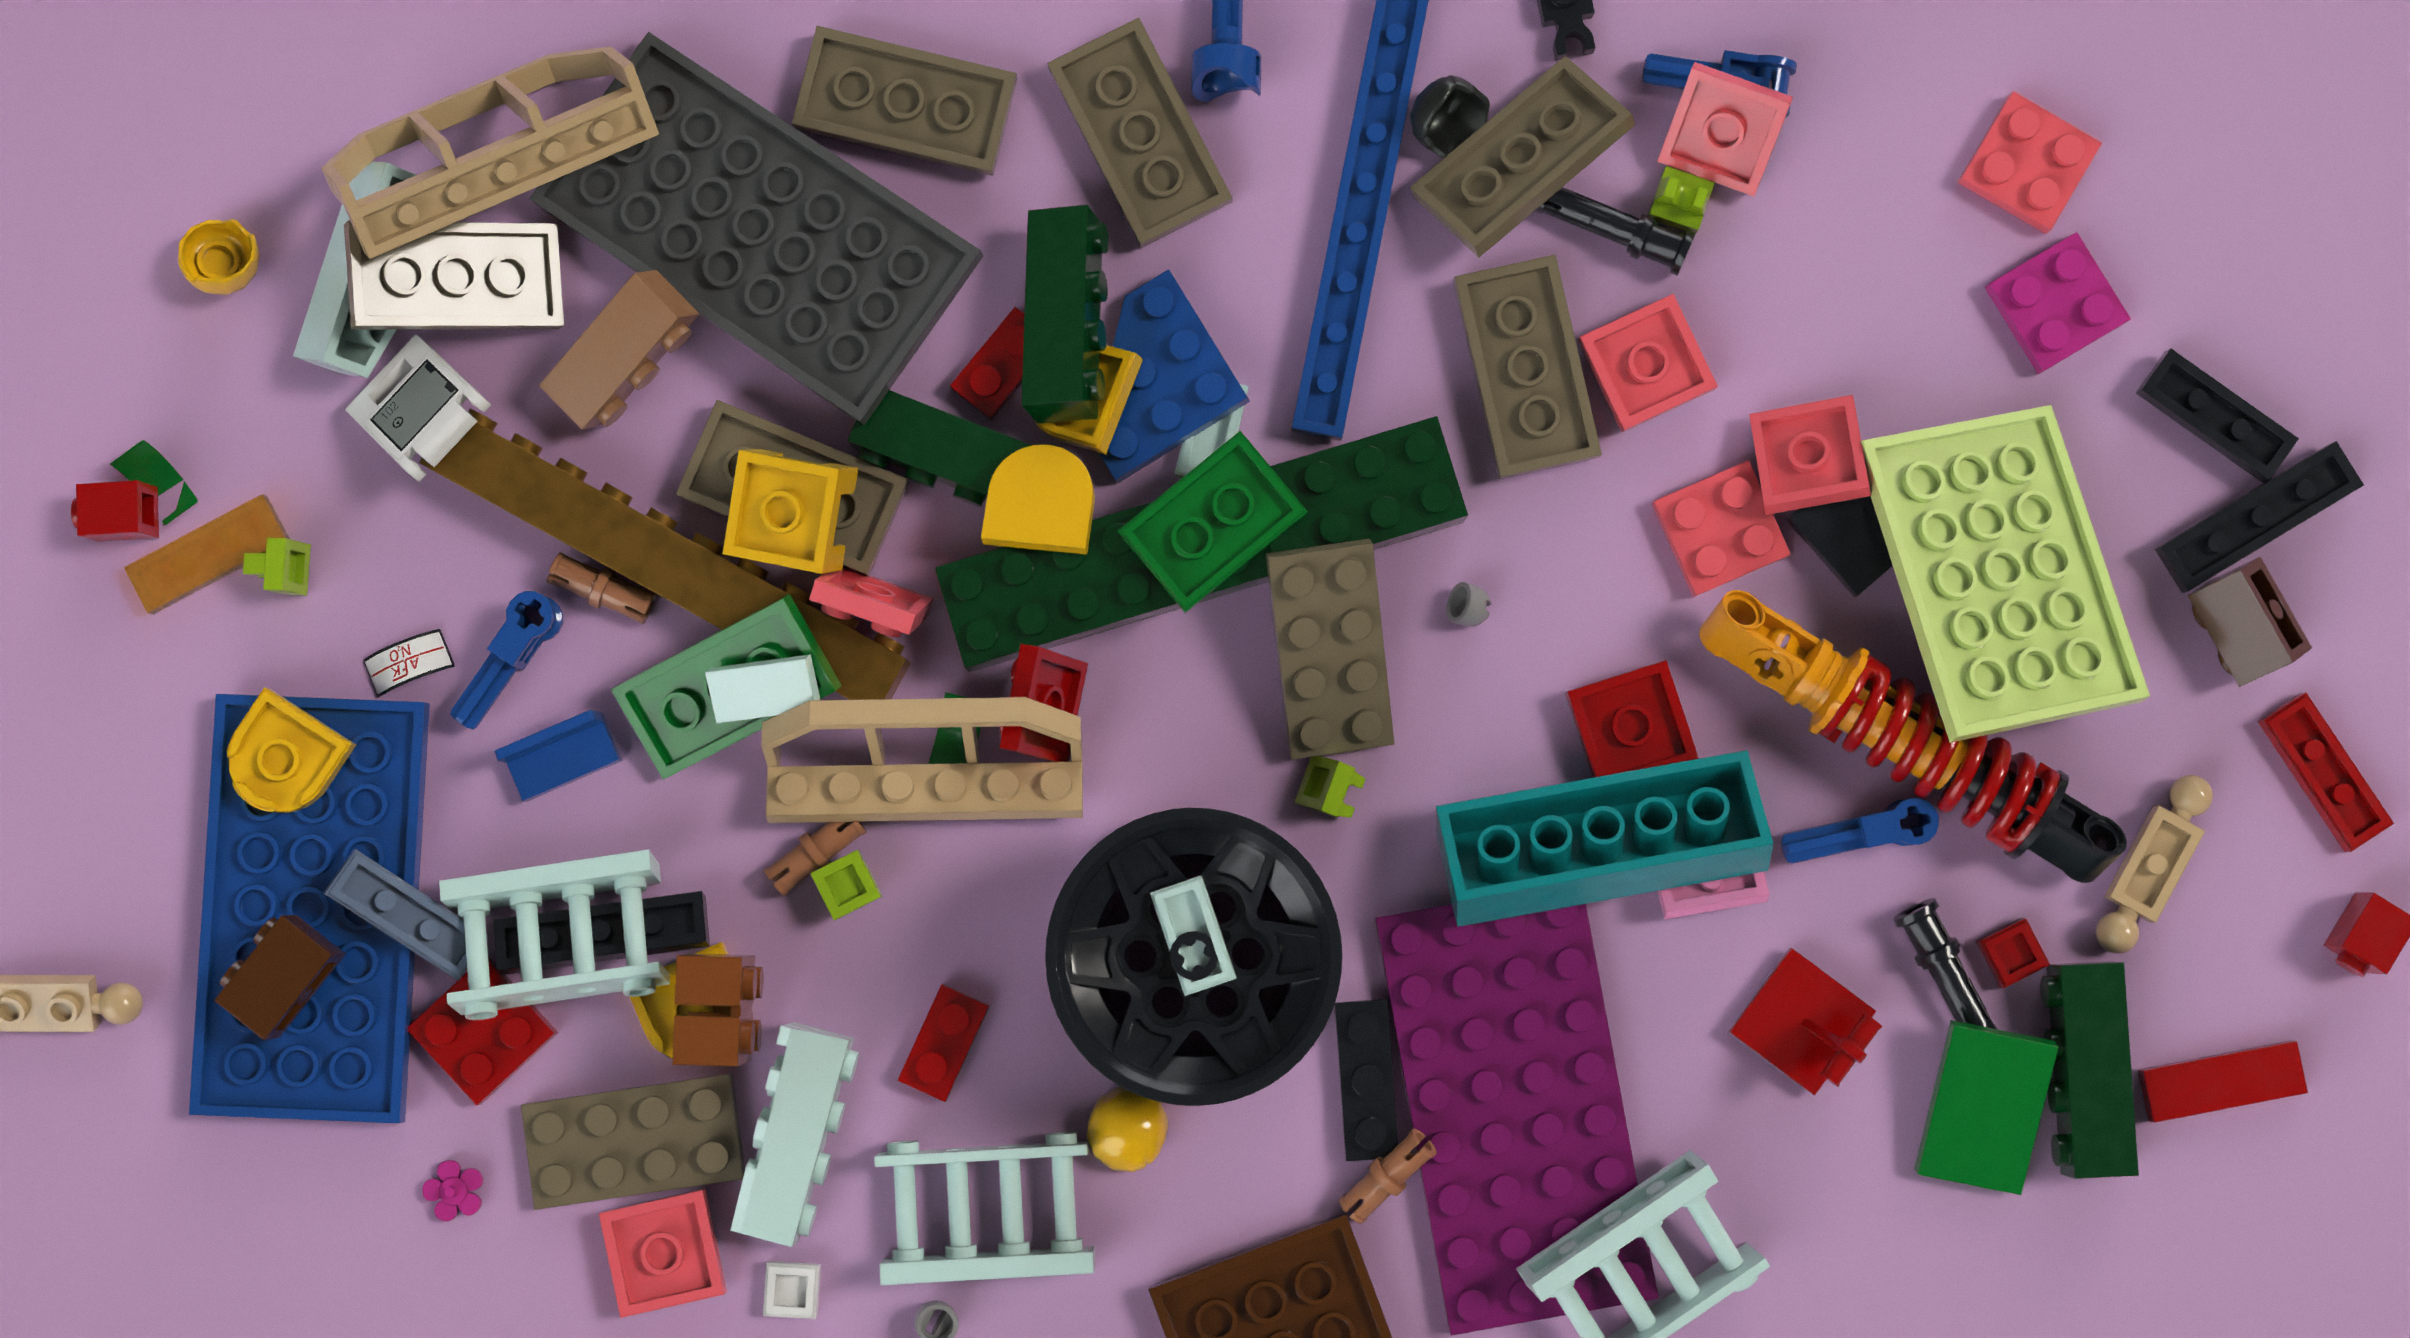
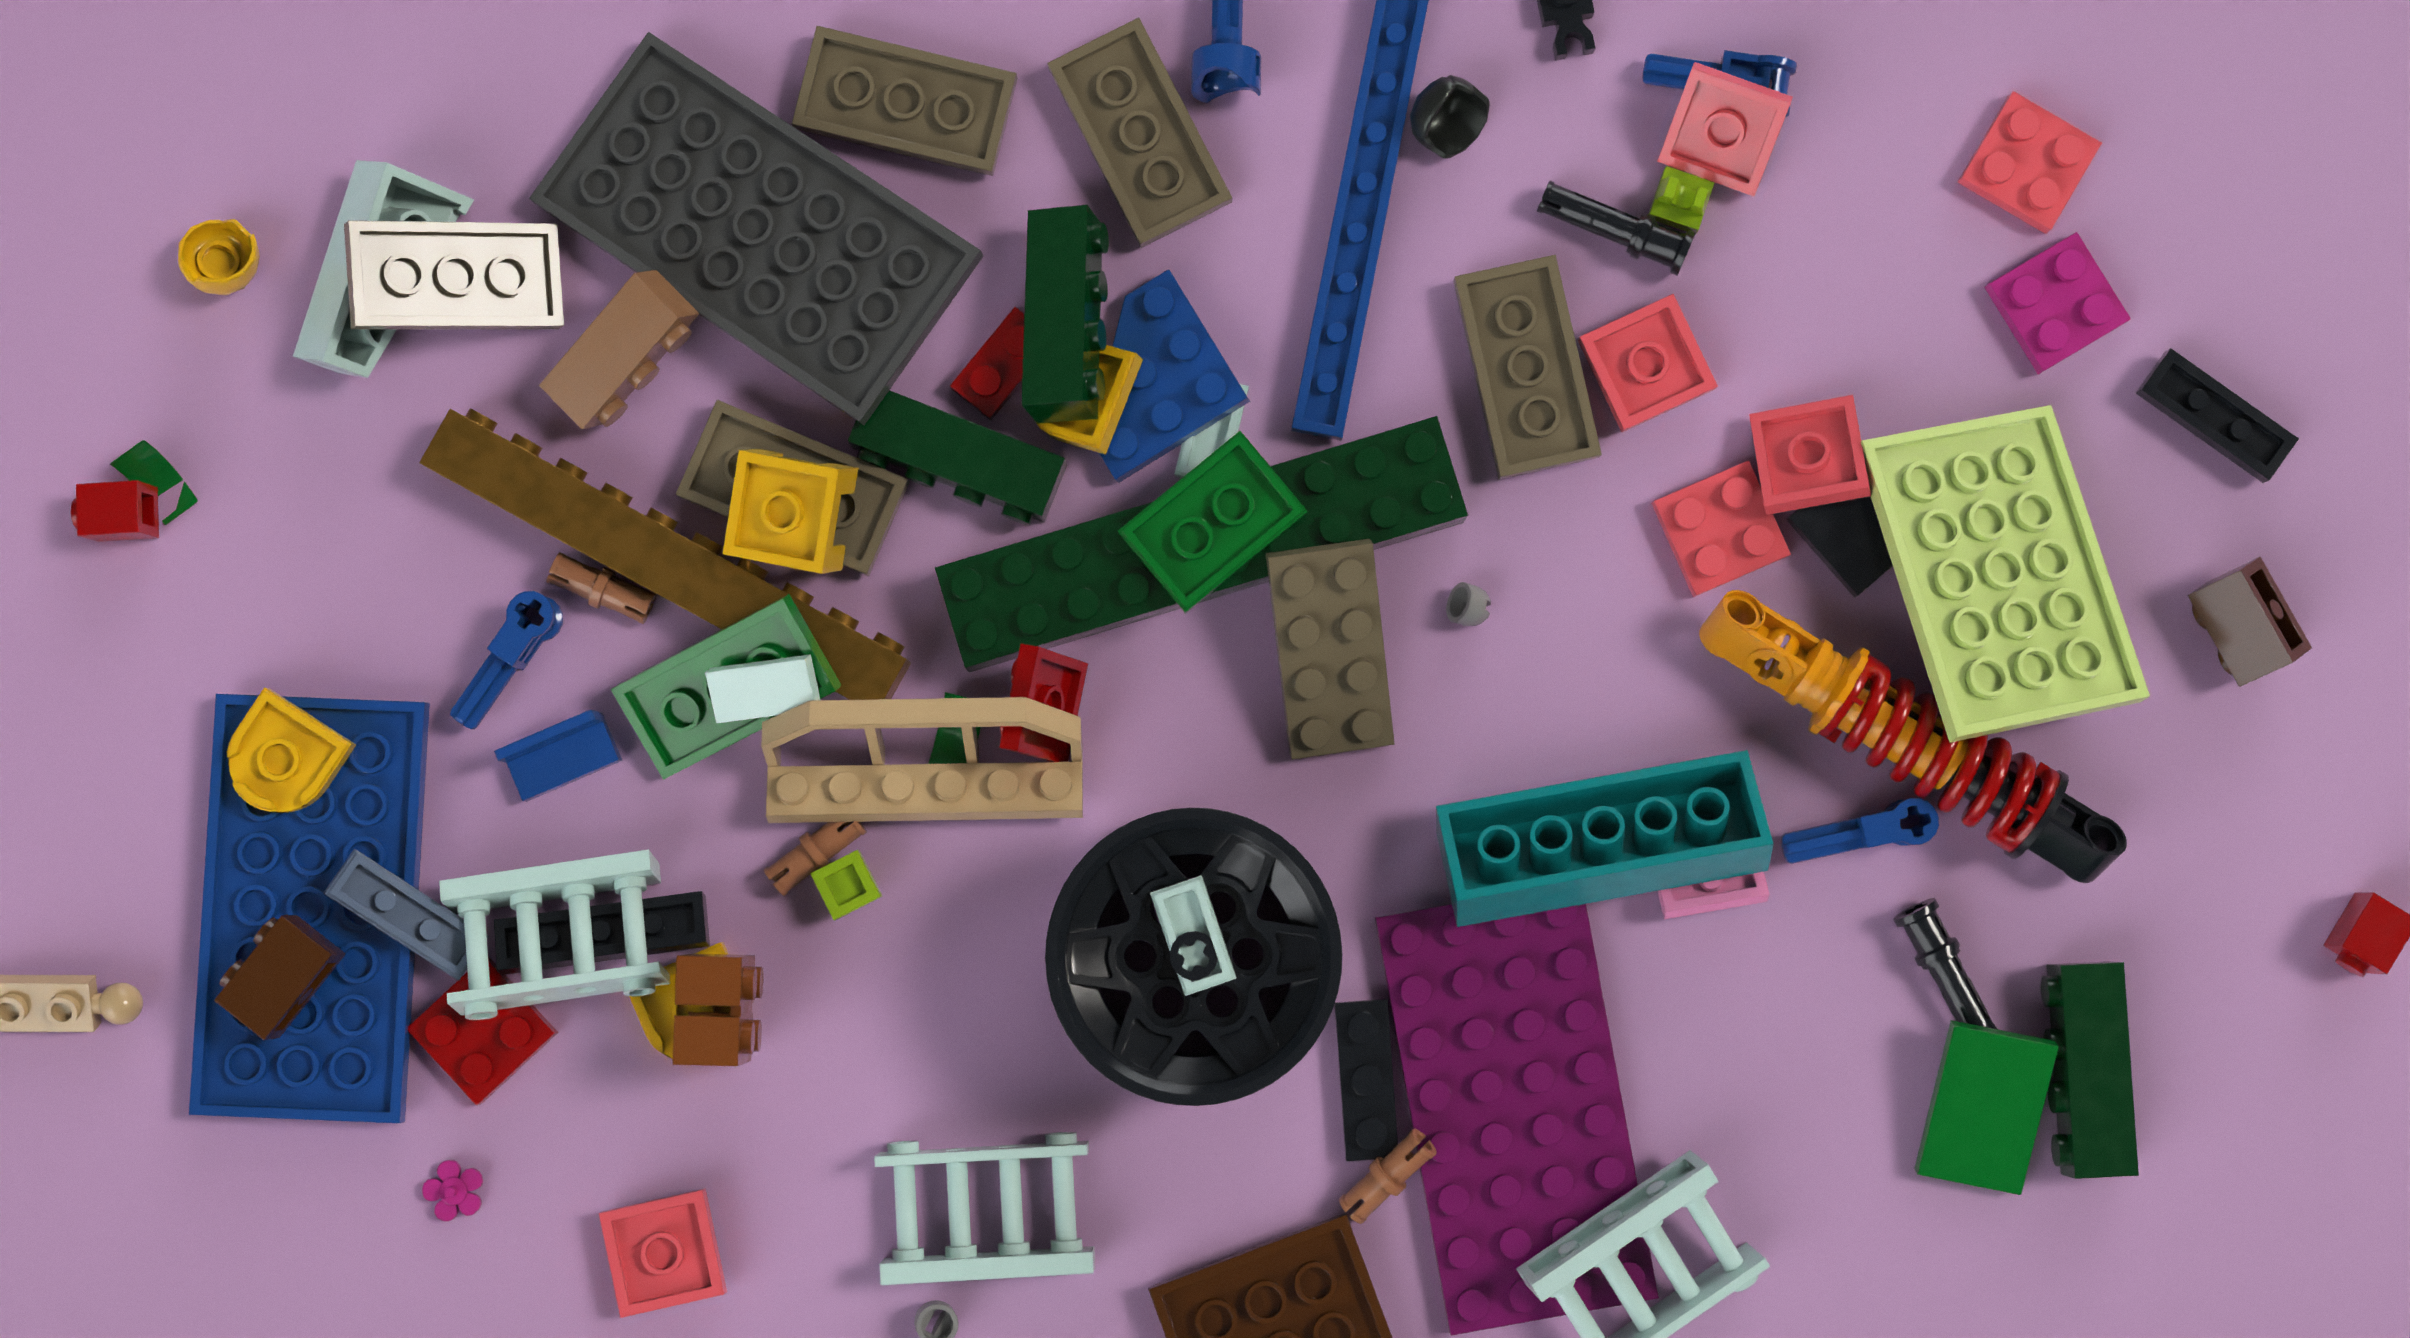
(204, 554): clear yellow tile -> none
(282, 566): lime tile -> none
(408, 661): white sticker -> none
(416, 407): white container -> none
(498, 169): tan plate -> none
(633, 1141): dark tan plate -> none
(792, 1289): white tile -> none
(794, 1134): light aqua wedge -> none
(885, 604): coral plate -> none
(943, 1043): red plate -> none
(1040, 502): yellow tile -> none
(1126, 1130): yellow hair -> none
(1326, 786): lime tile -> none
(1522, 156): dark tan plate -> none
(1632, 721): red plate -> none
(1806, 1024): red plate -> none
(2012, 953): red tile -> none
(2154, 864): tan plate -> none
(2222, 1081): red tile -> none
(2259, 517): black plate -> none
(2325, 772): red tile -> none

